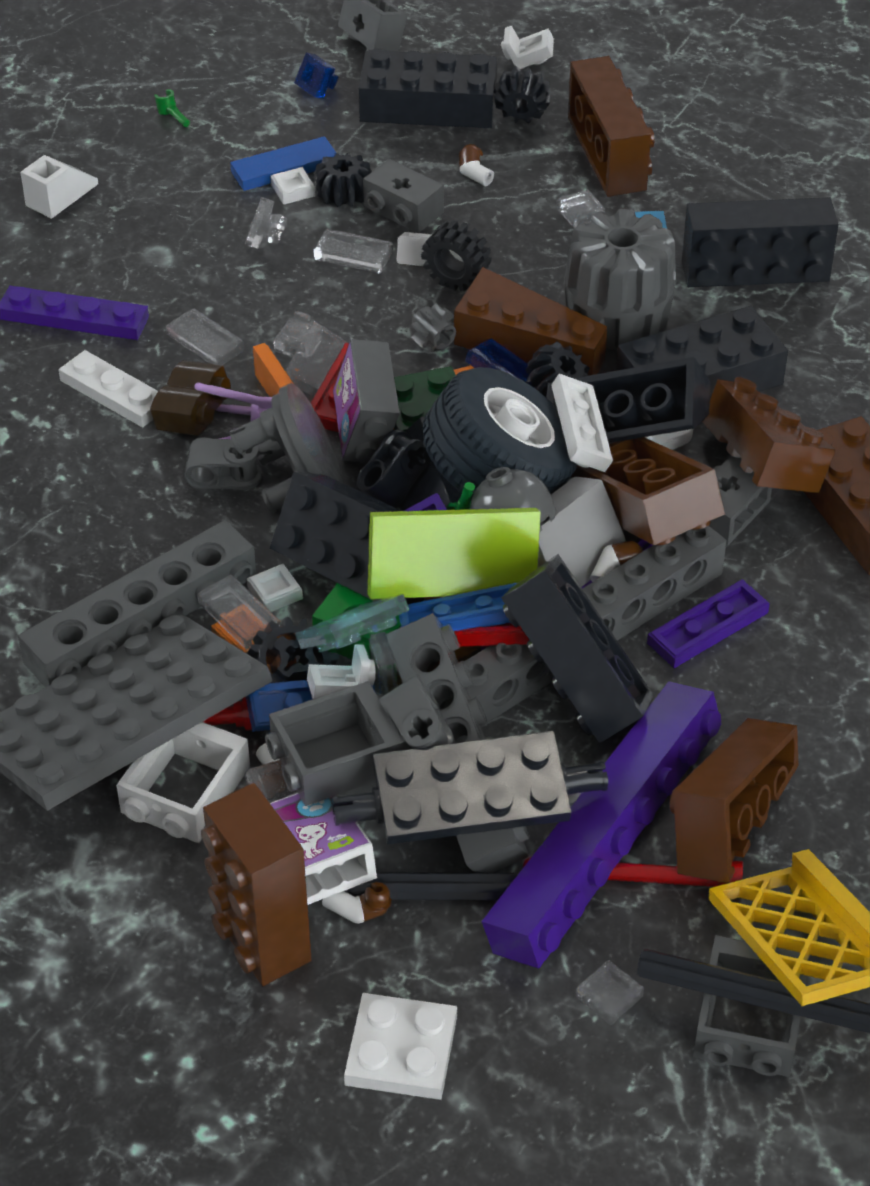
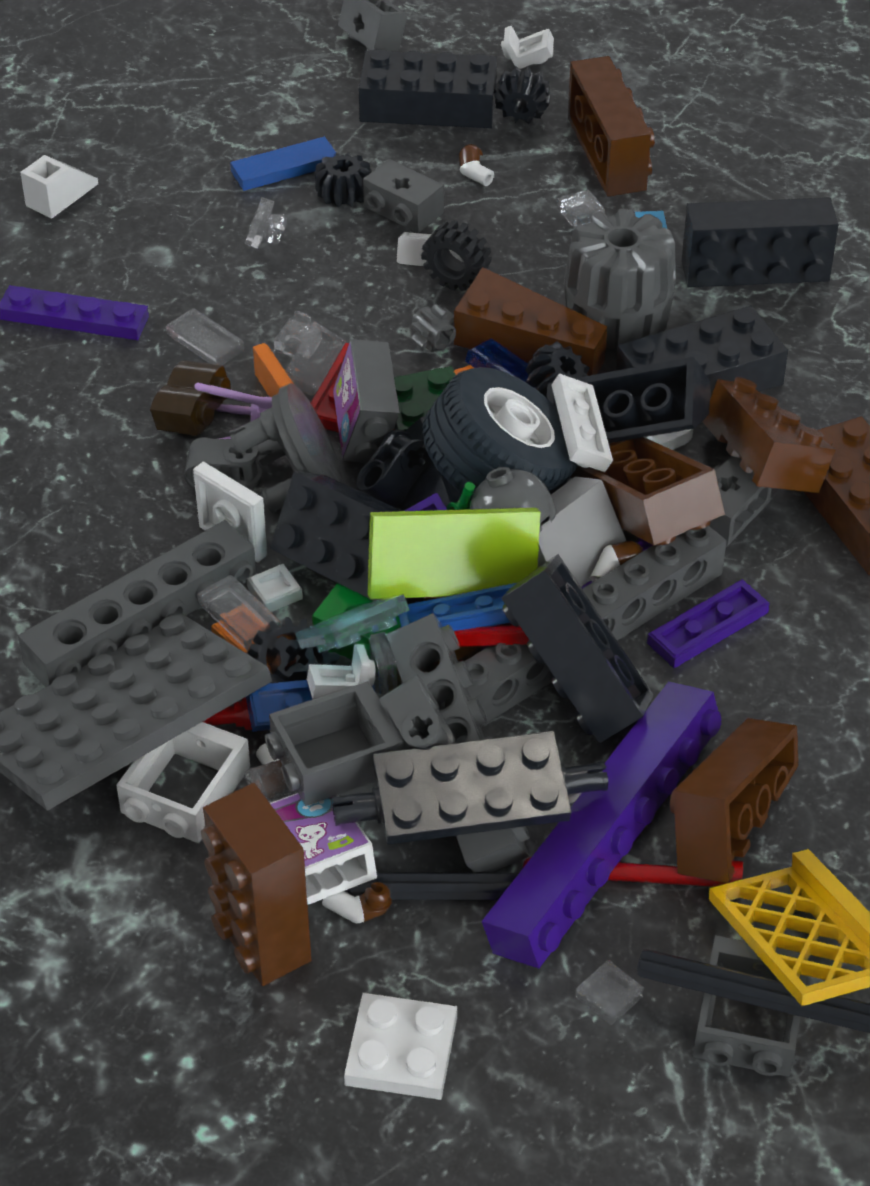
(109, 387): white plate -> none
(167, 106): green hand -> none
(225, 499): none -> white tile
(292, 185): white tile -> none
(316, 76): clear blue tile -> none
(353, 251): clear tile -> none

